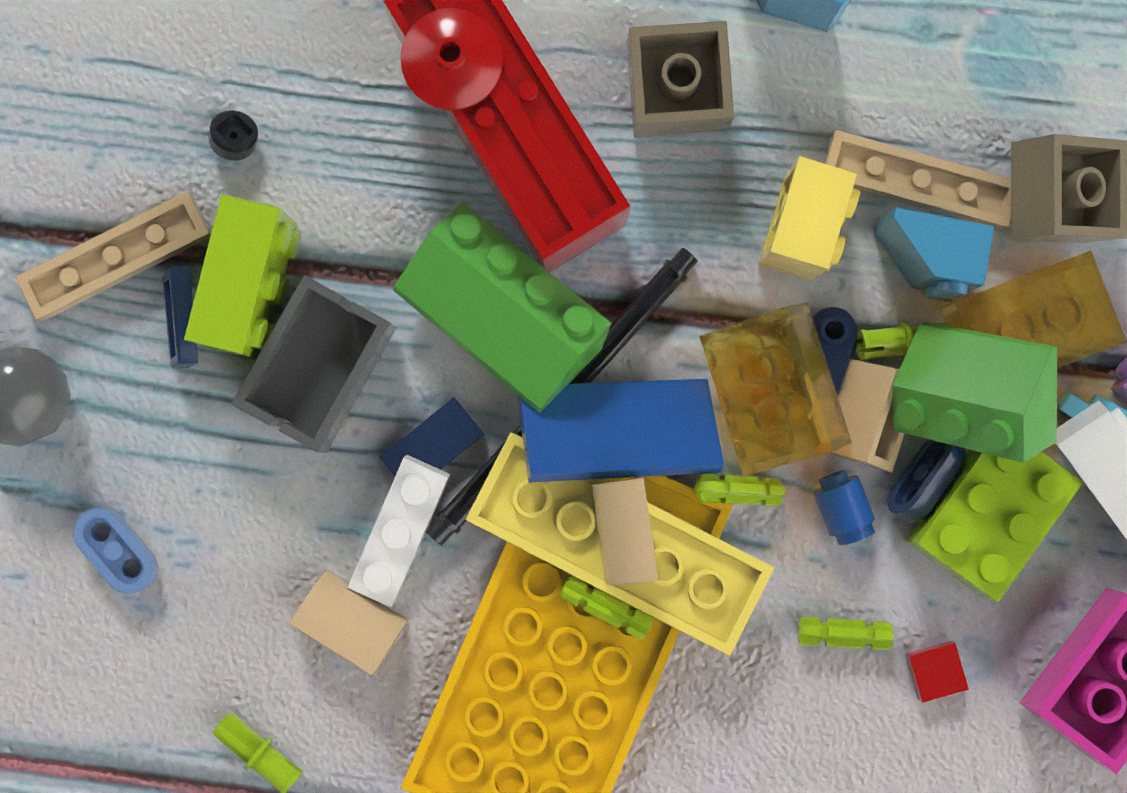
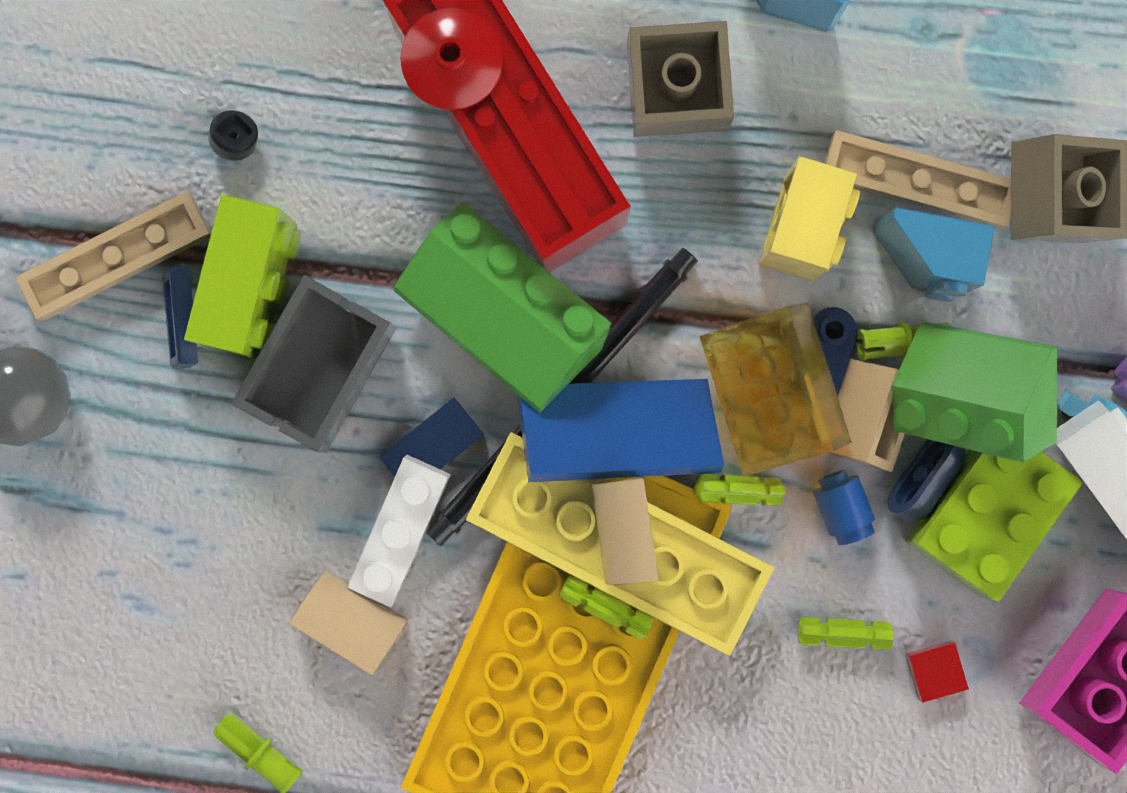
(114, 553): medium blue plate -> none
(1052, 306): clear yellow brick -> none

